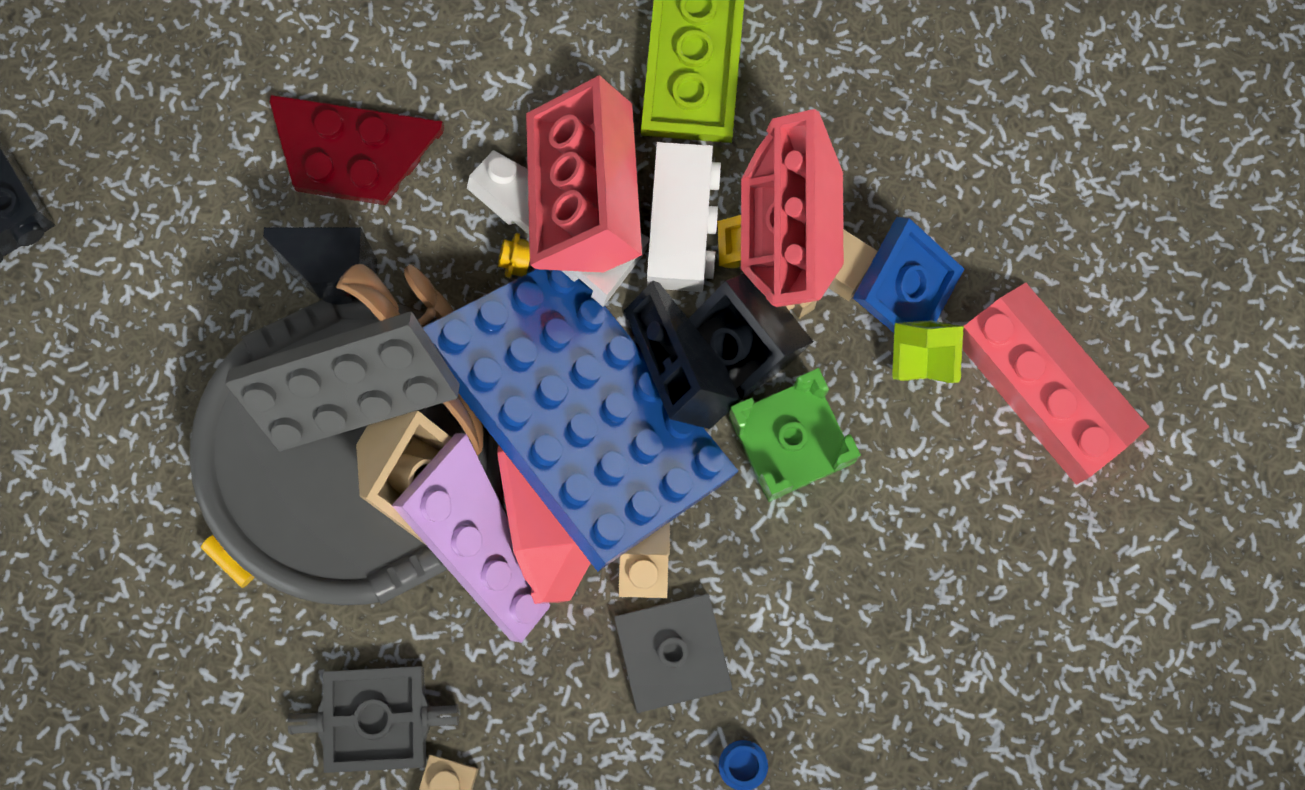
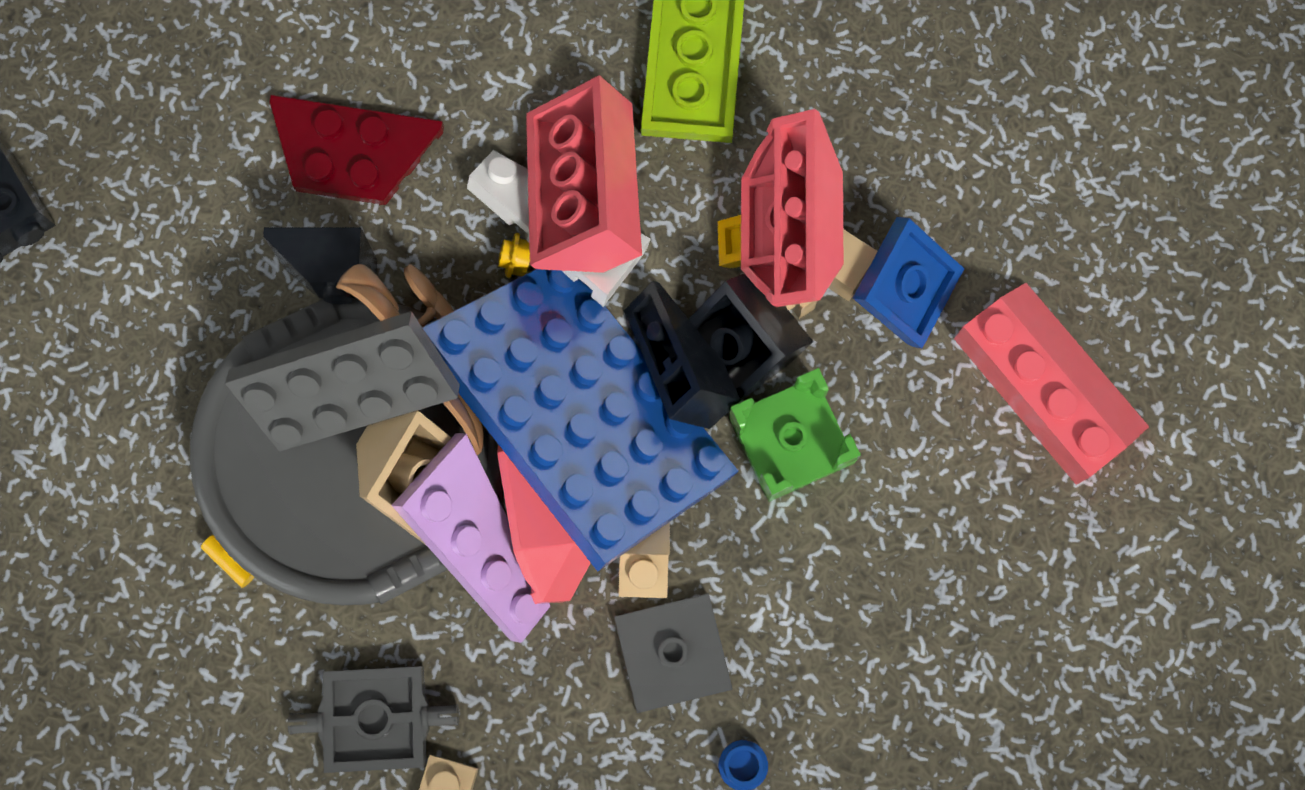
(682, 216): white brick -> none
(927, 351): lime panel -> none

